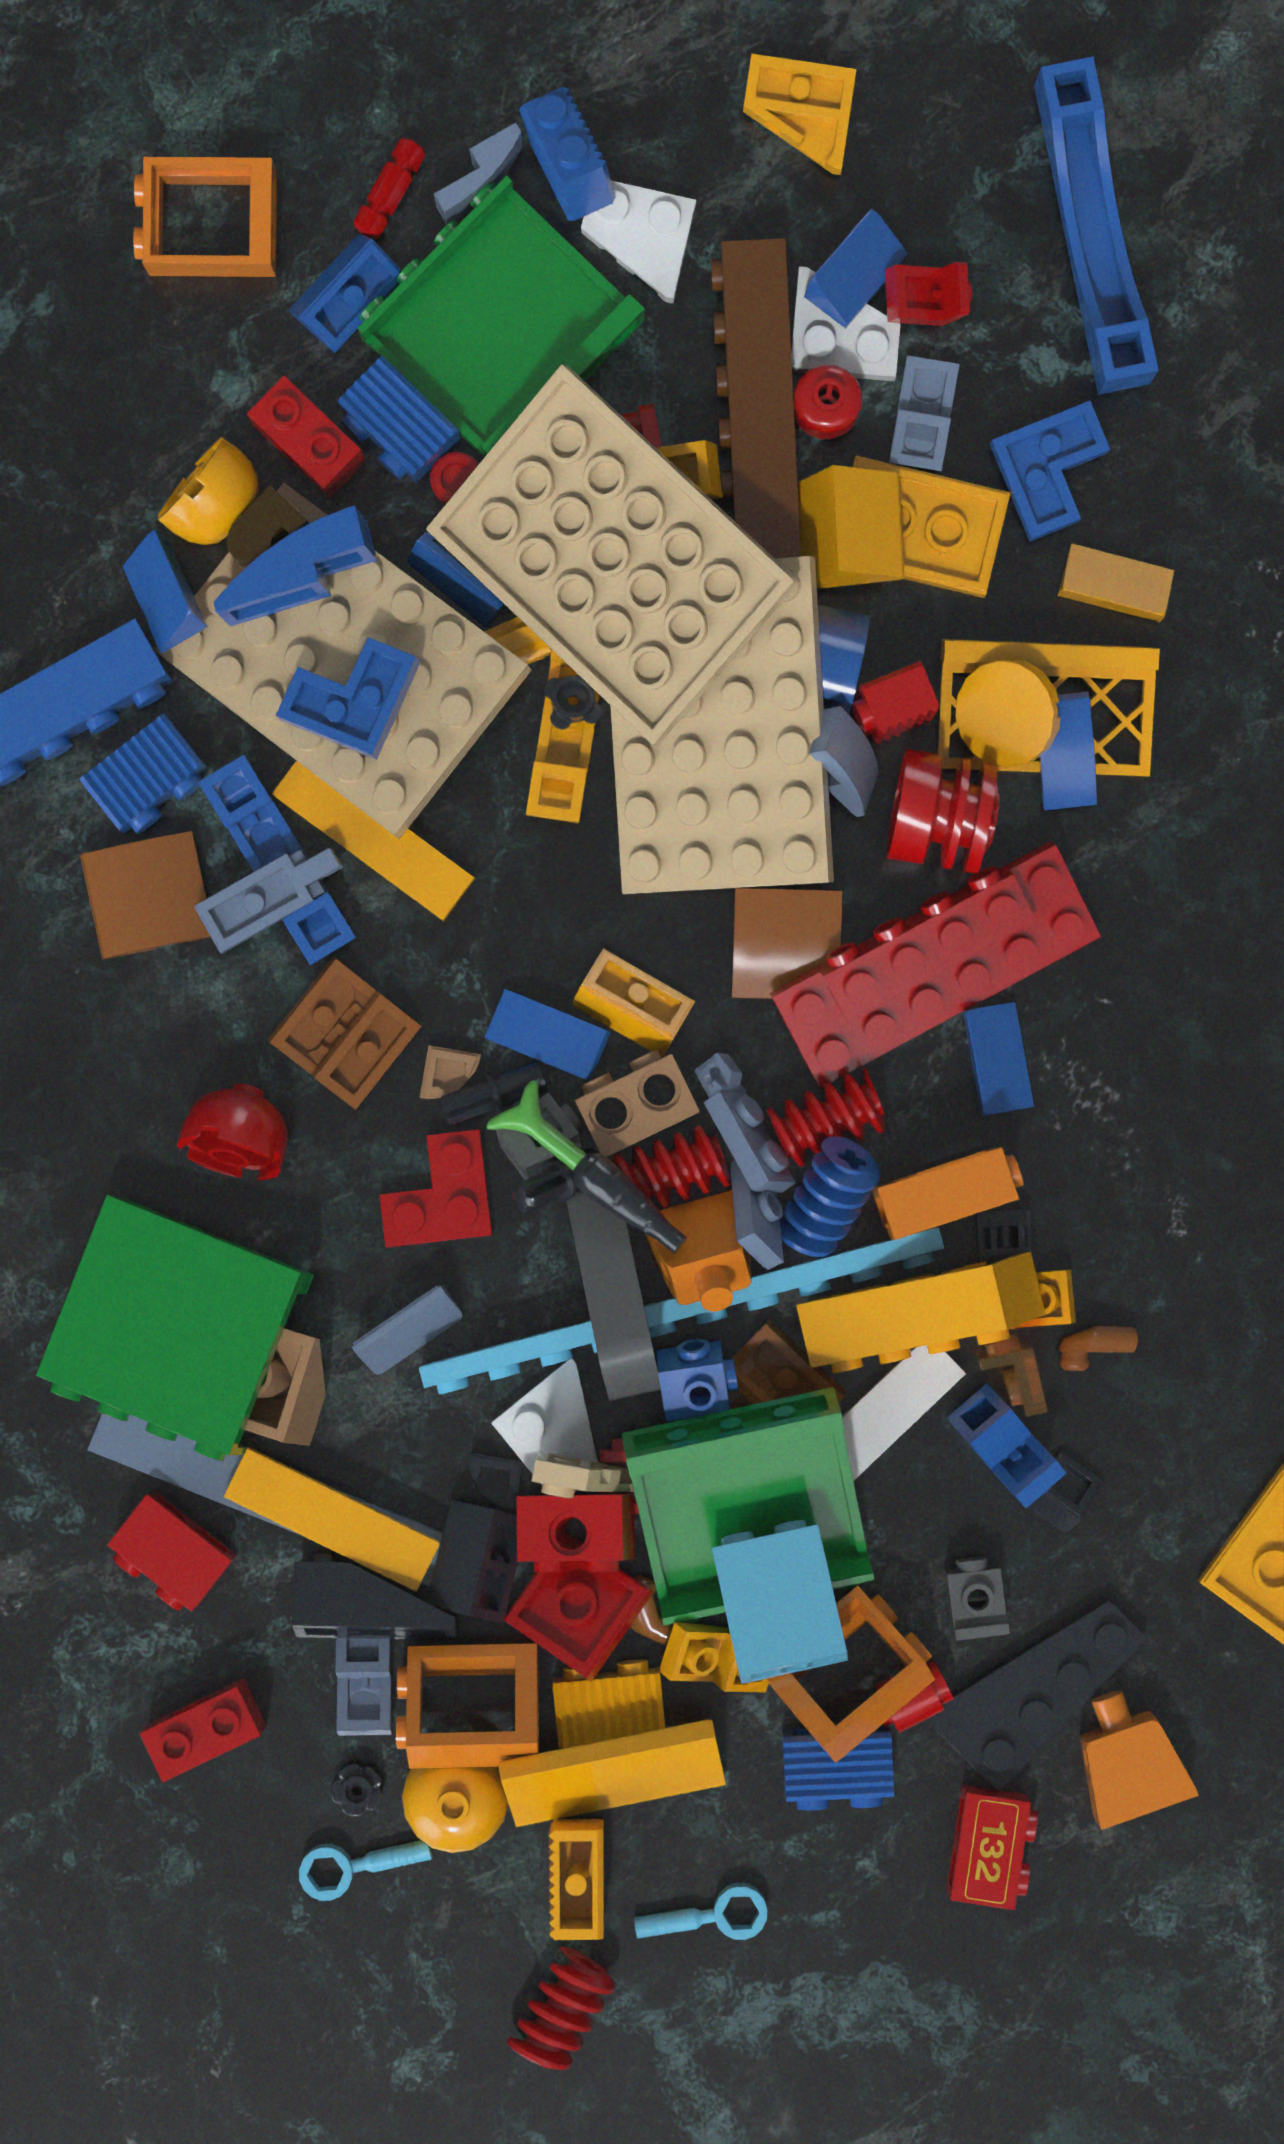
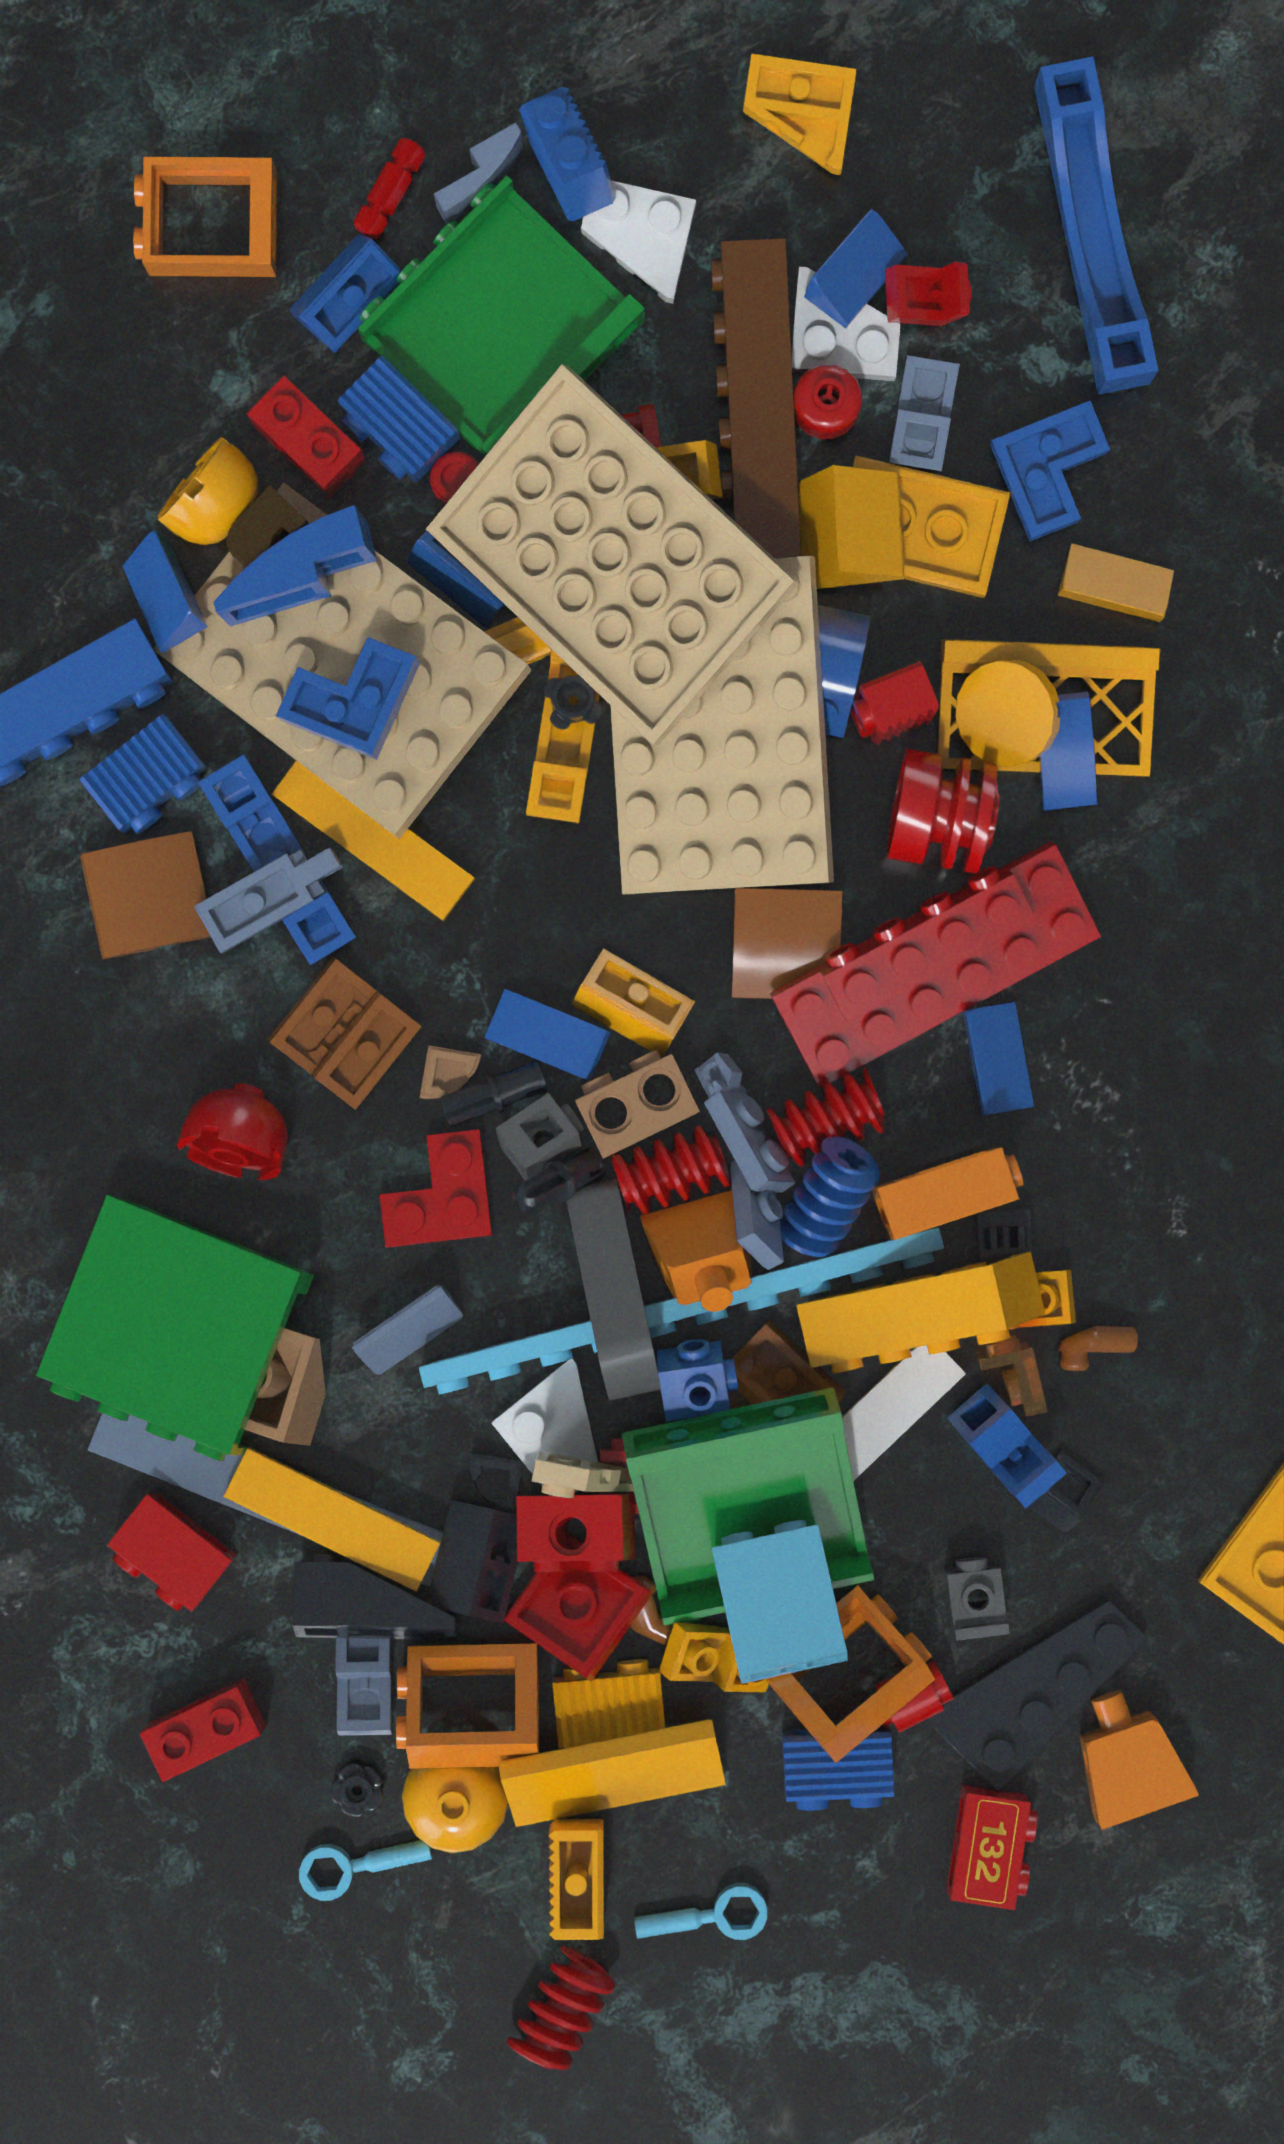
(592, 1172): black piece -> none
(847, 758): sand blue slope -> none

